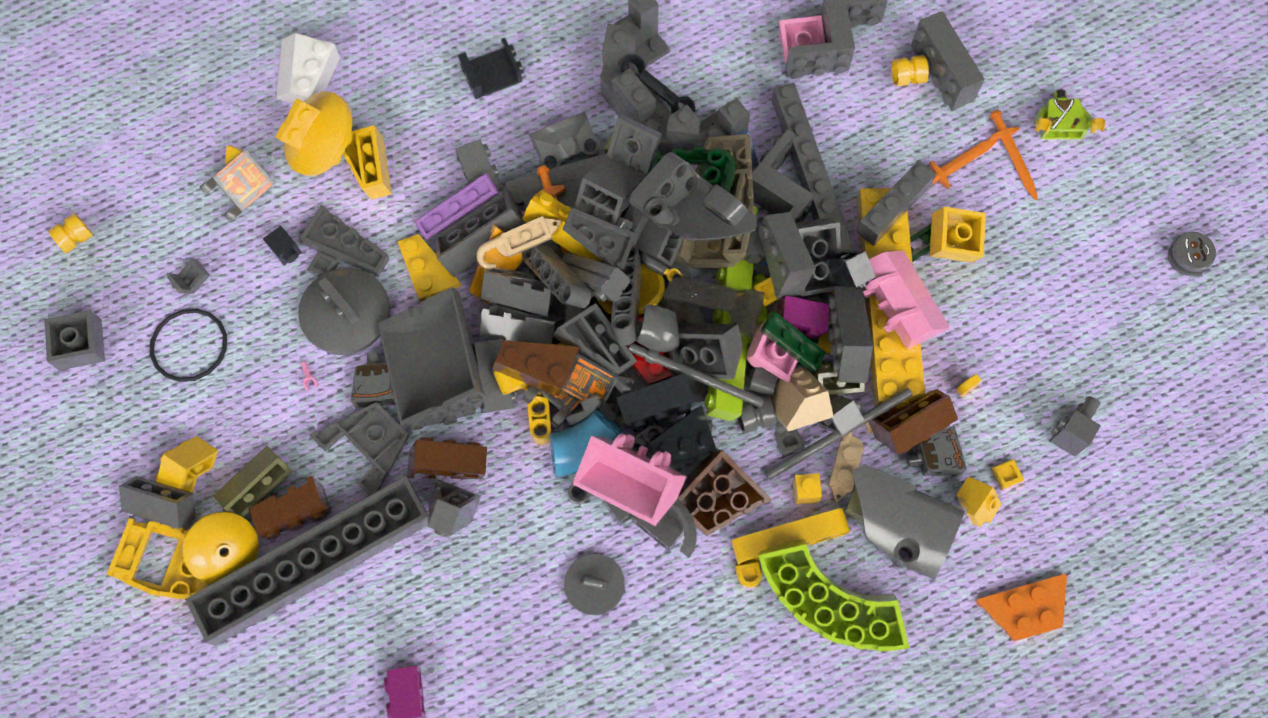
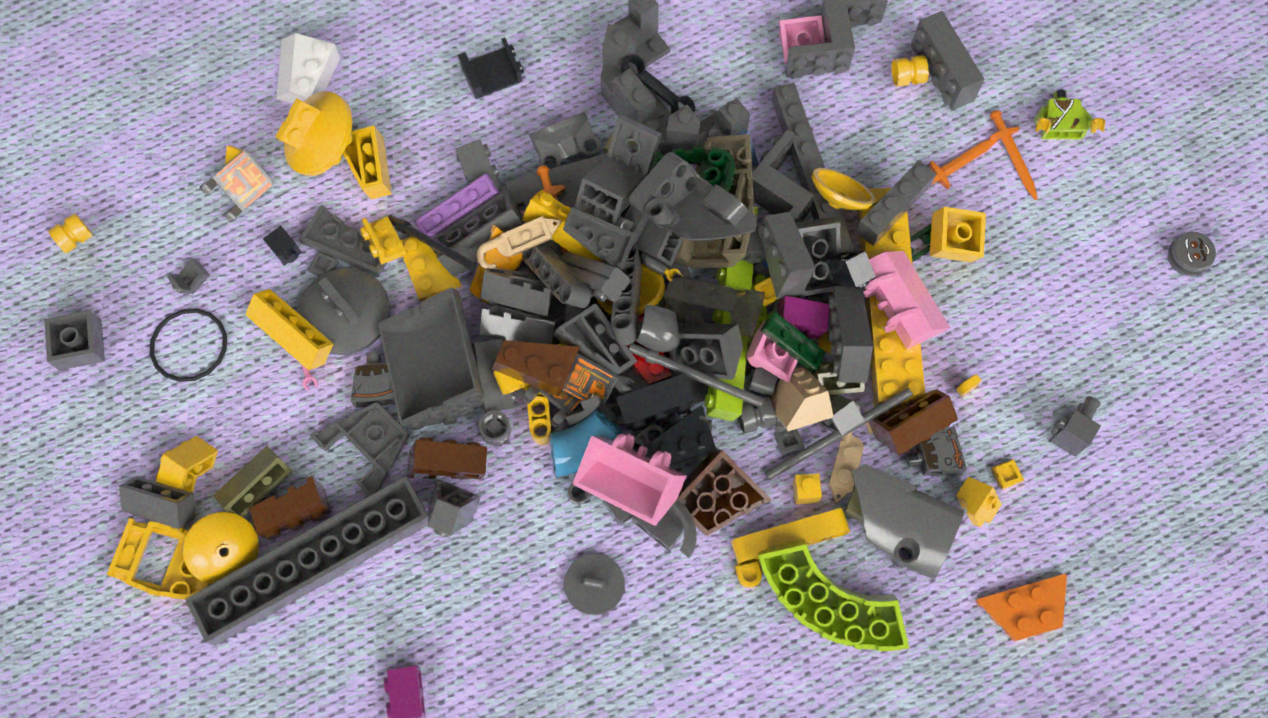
(289, 329): none -> yellow brick
(383, 240): none -> yellow bracket
(406, 228): none -> black bar
(495, 428): none -> dark grey wheel
(842, 190): none -> yellow dish

